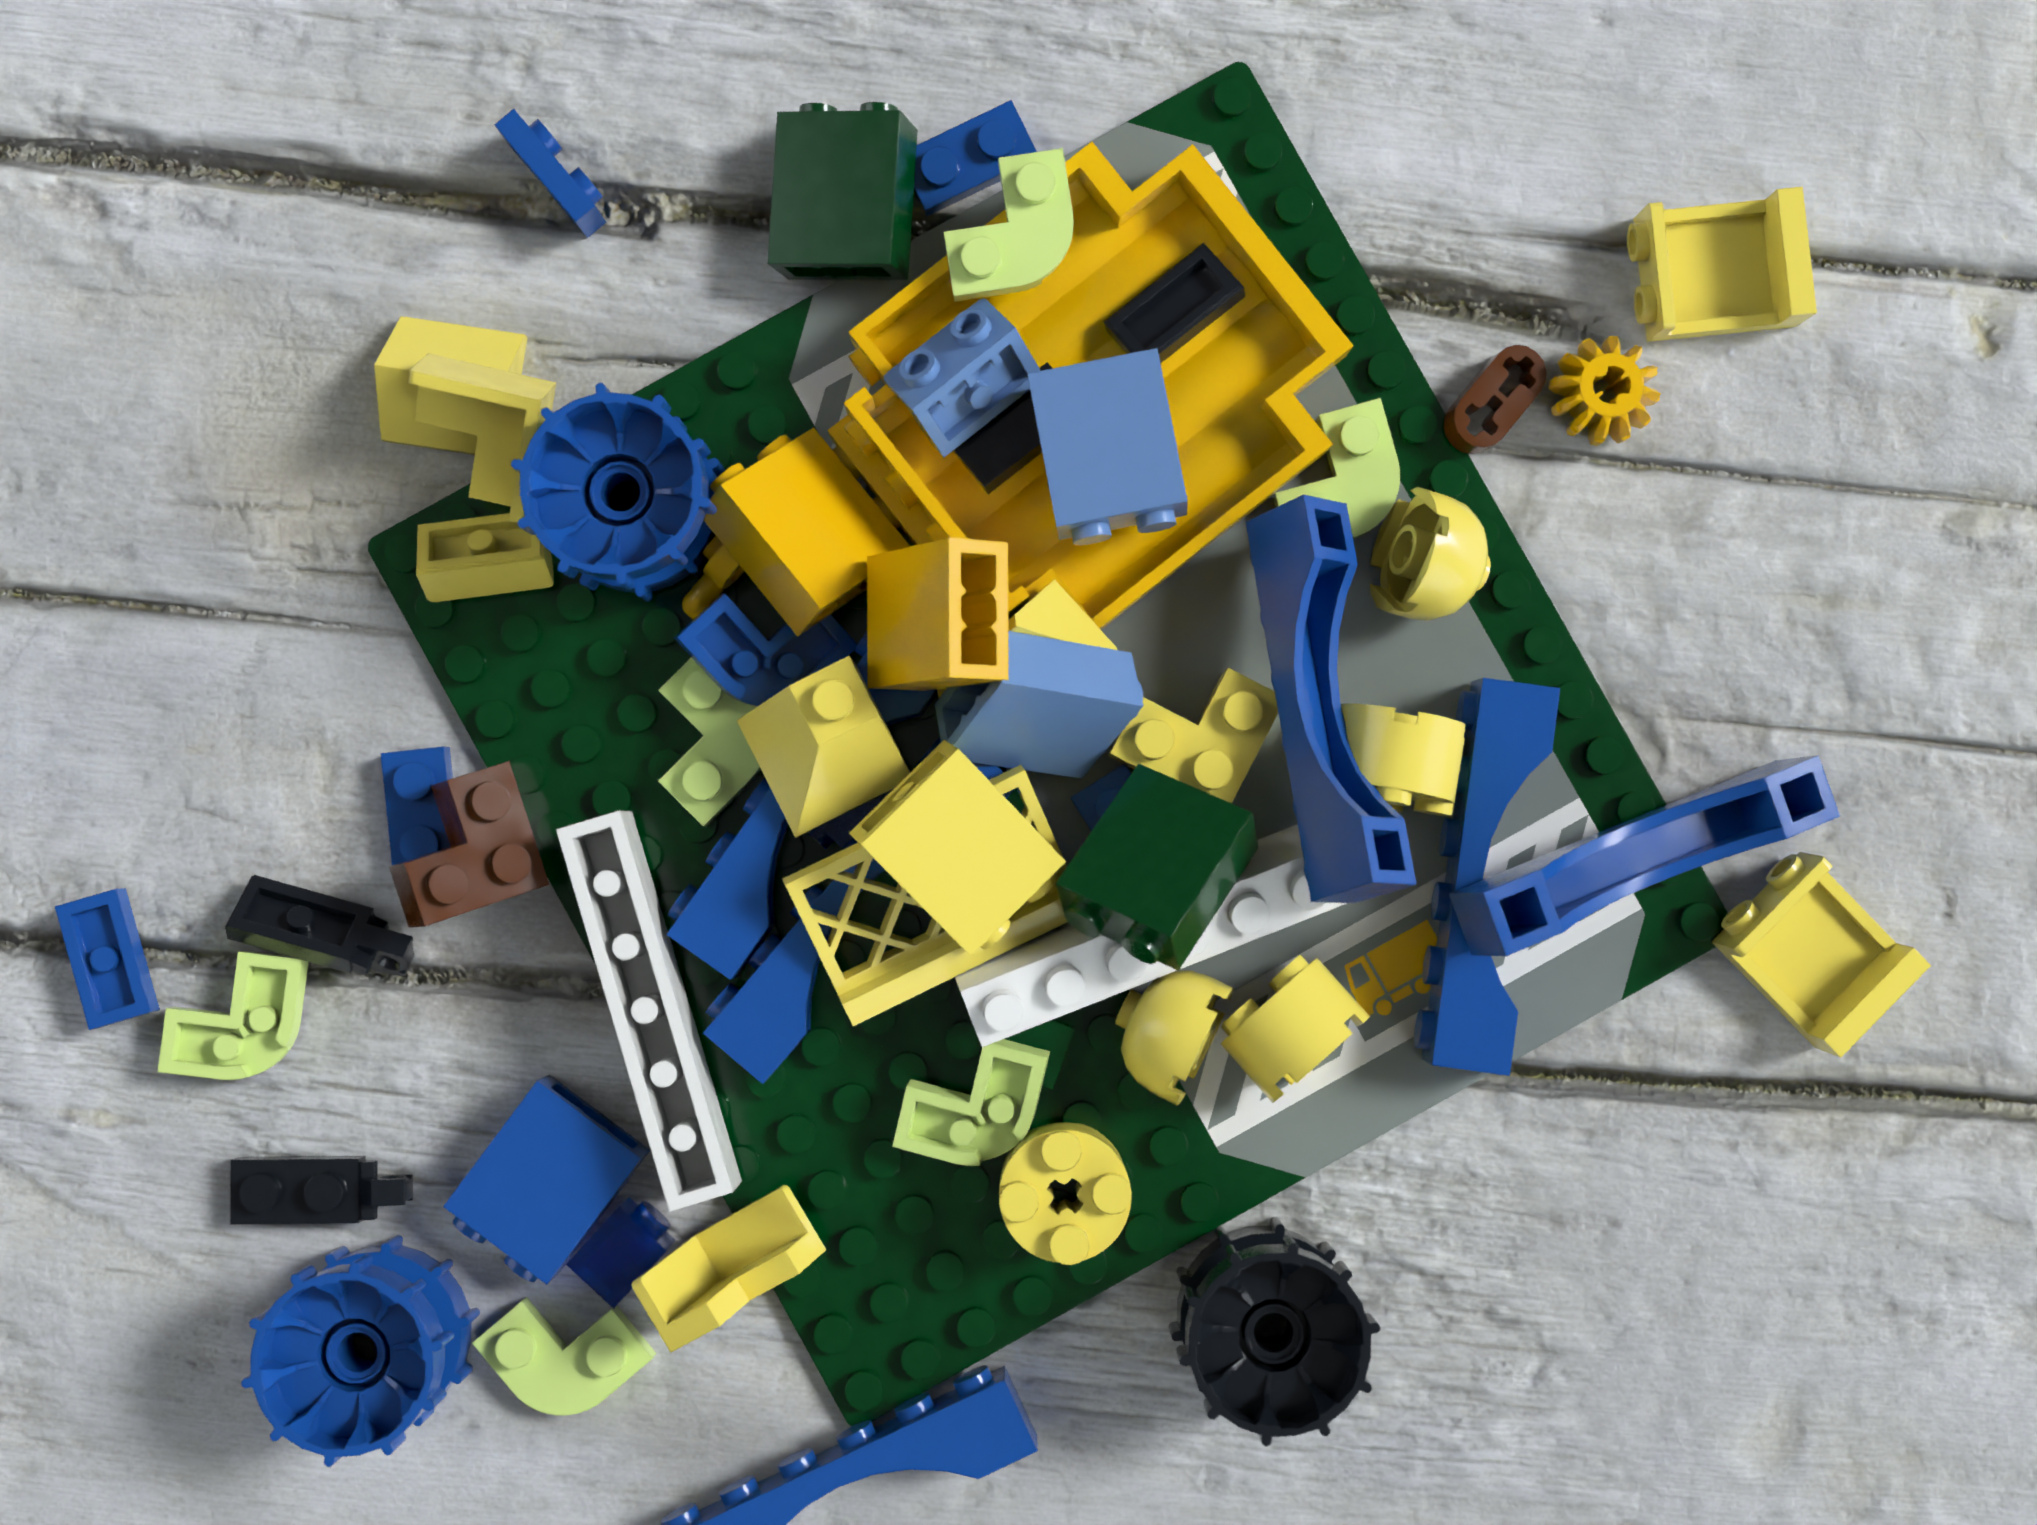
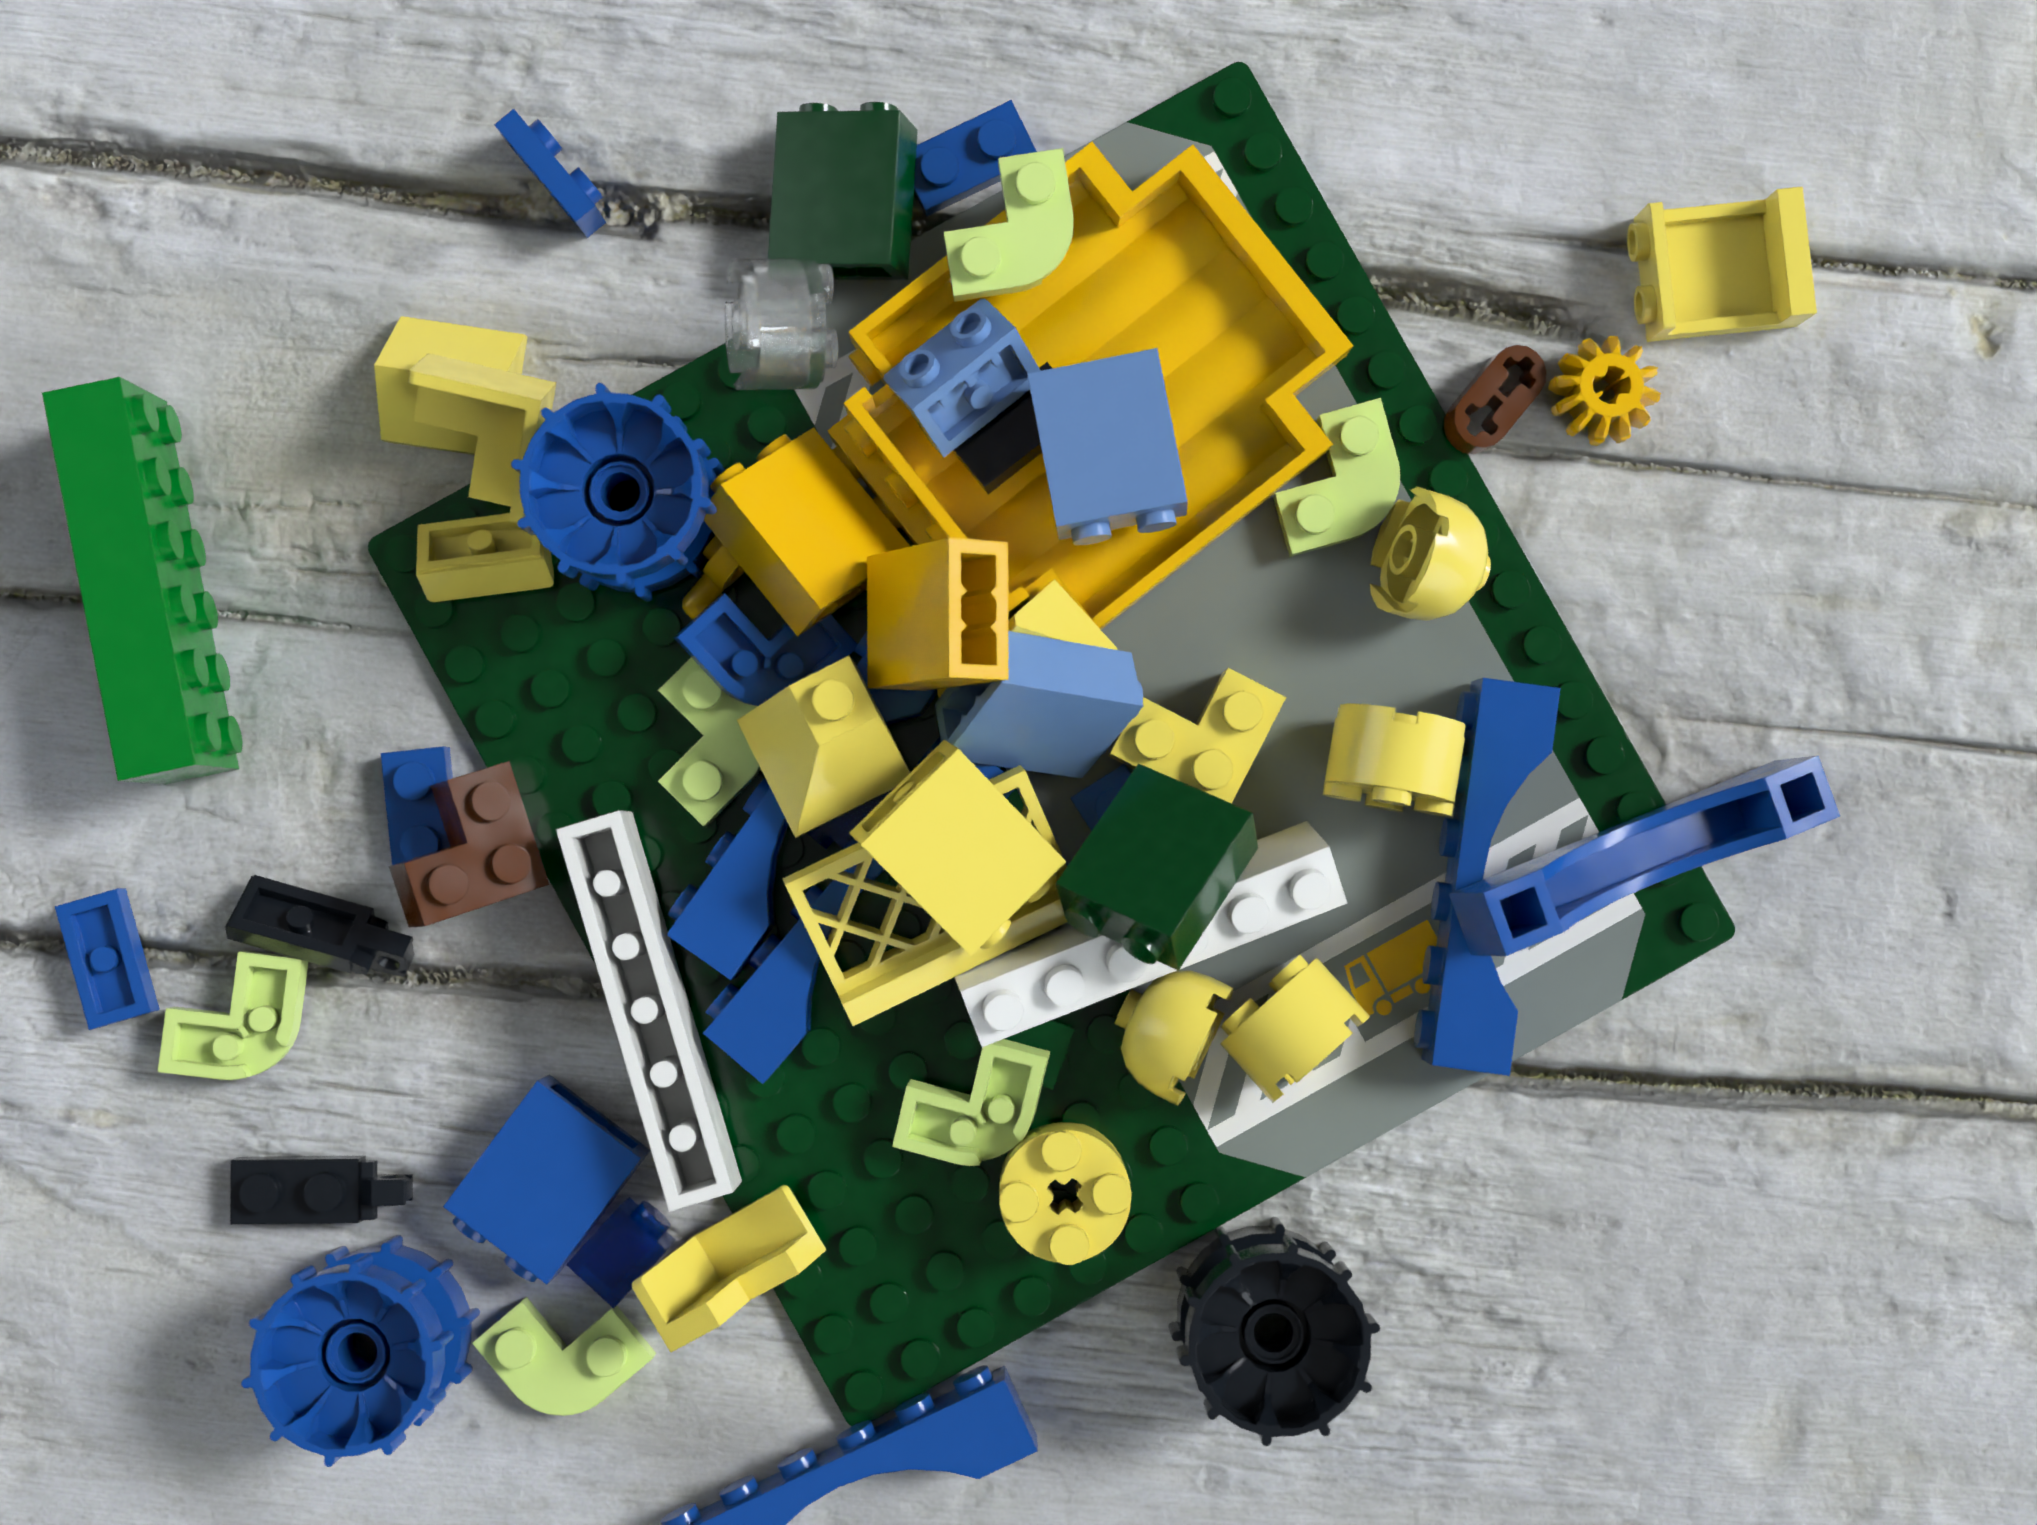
(142, 582): none -> green brick
(779, 323): none -> clear brick
(1176, 305): black tile -> none
(1347, 831): blue arch -> none
(1817, 954): light yellow panel -> none

